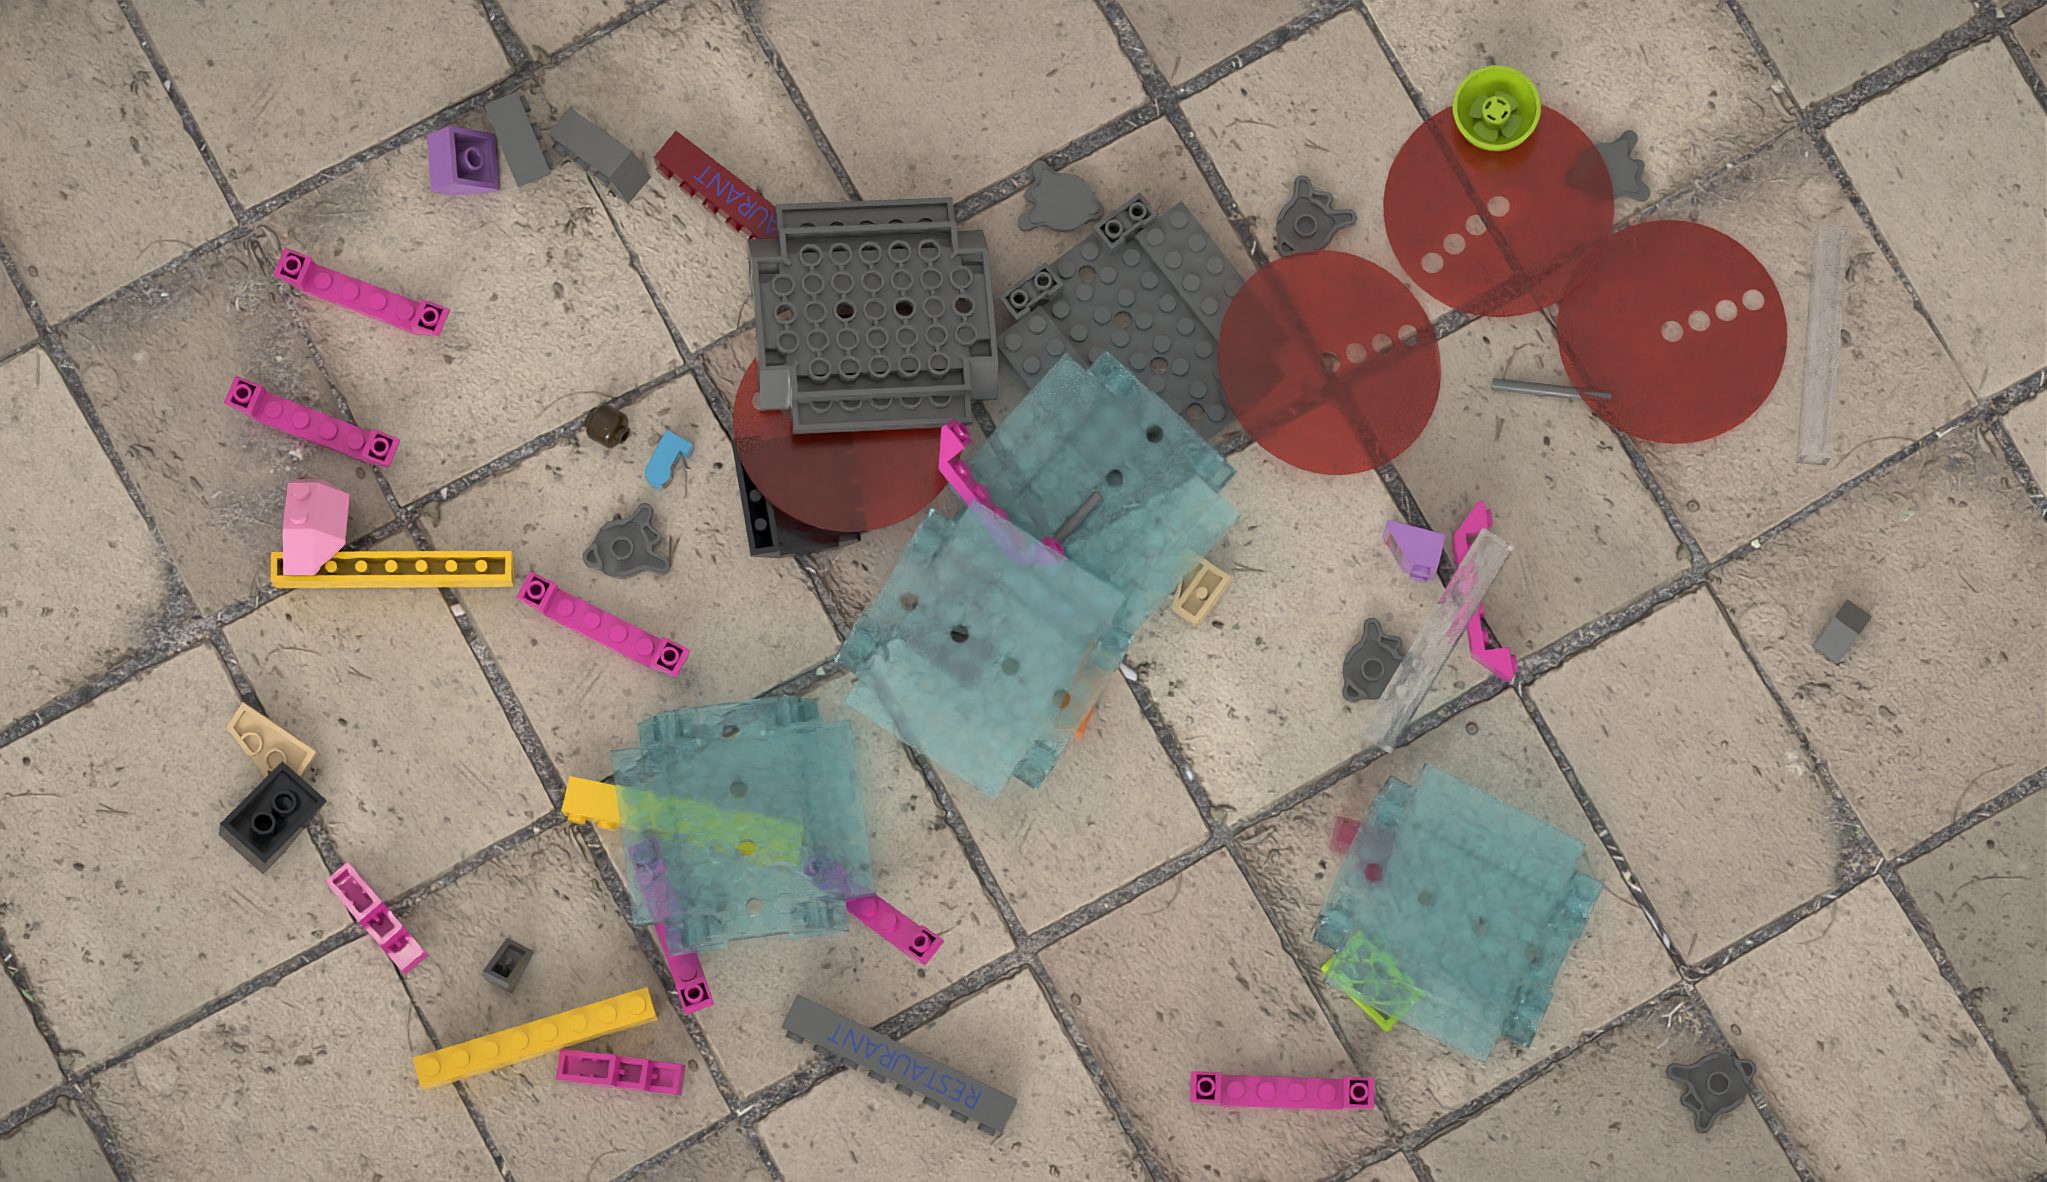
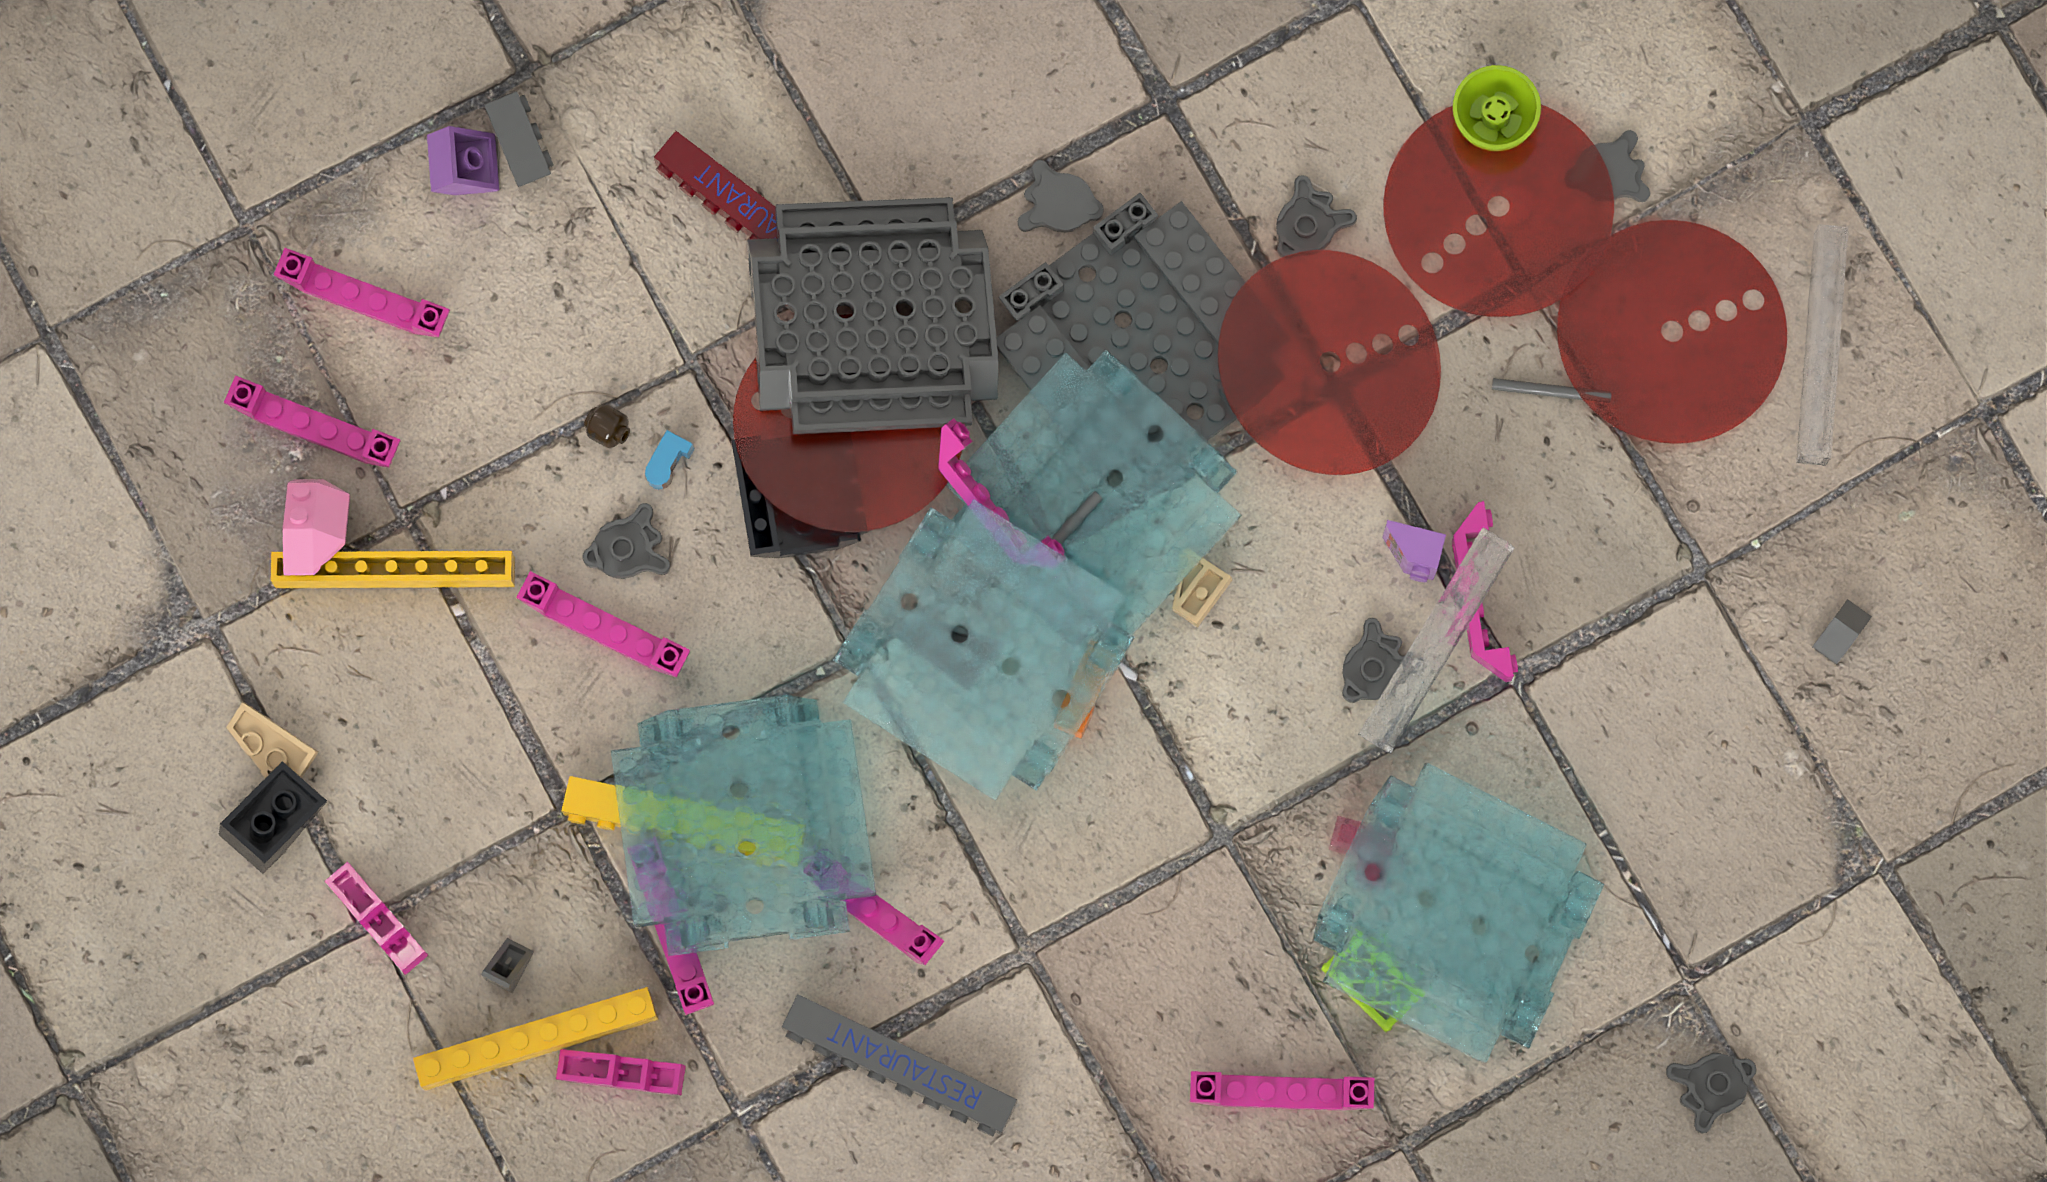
(599, 155): dark grey wedge -> none

